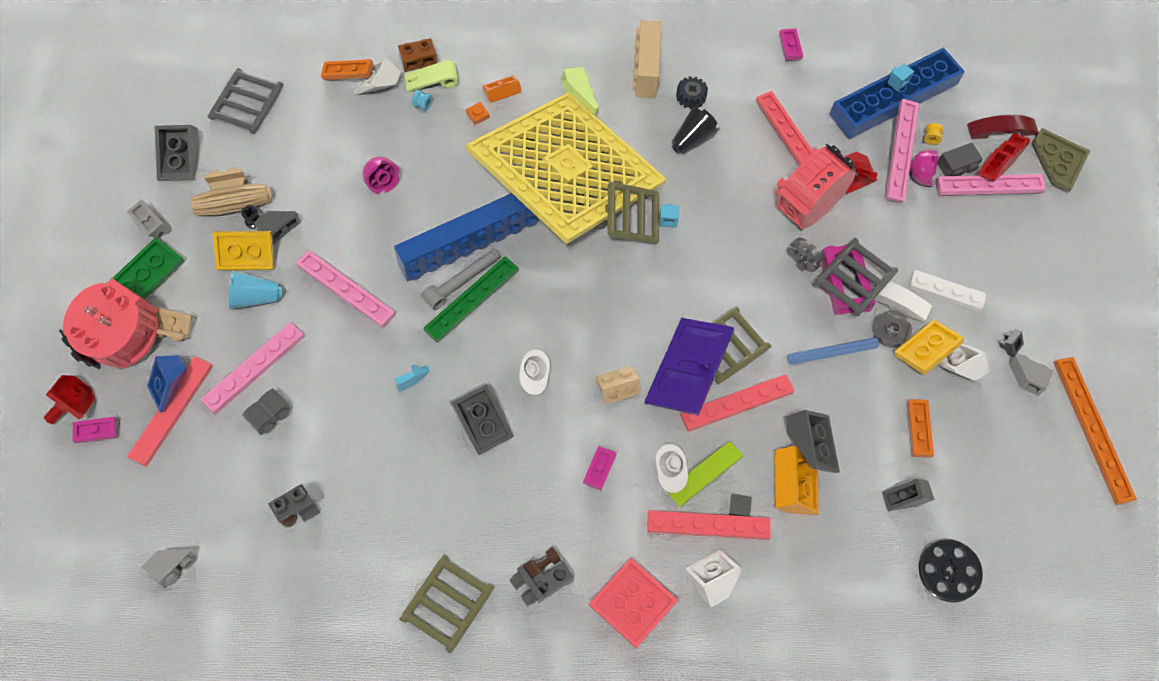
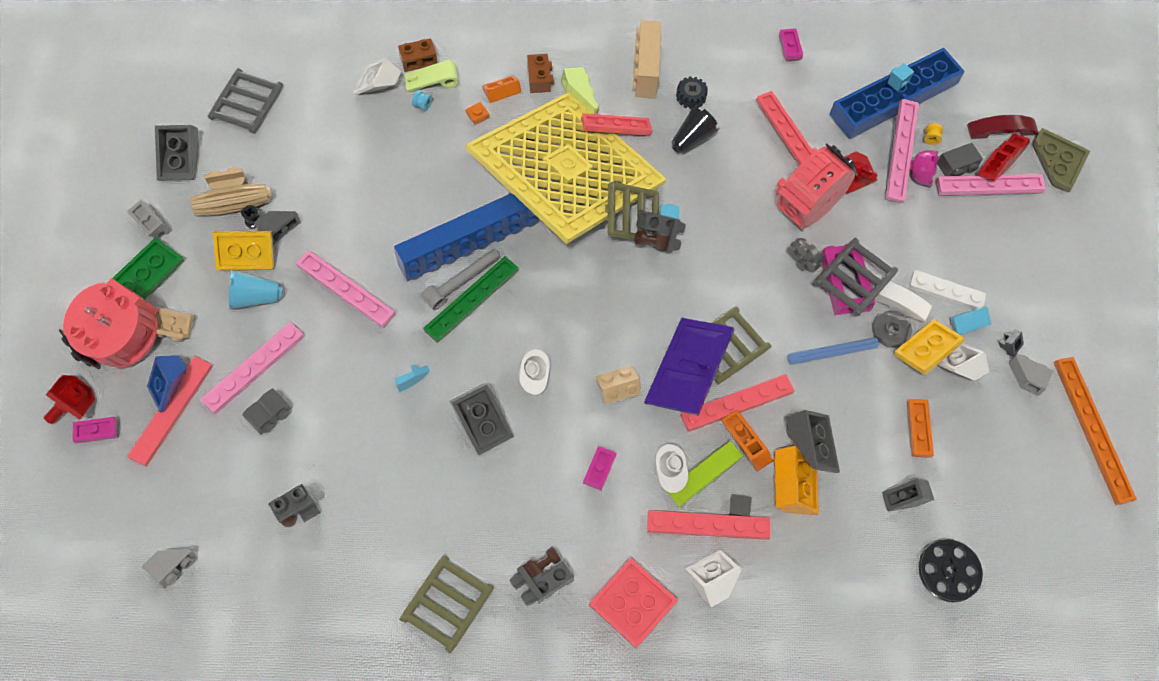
(347, 69): orange plate -> none
(380, 174): dark pink cylinder -> none
(539, 73): none -> dark orange brick
(616, 124): none -> coral plate
(664, 229): none -> dark grey hips
(747, 440): none -> orange slope
(971, 320): none -> medium azure tile

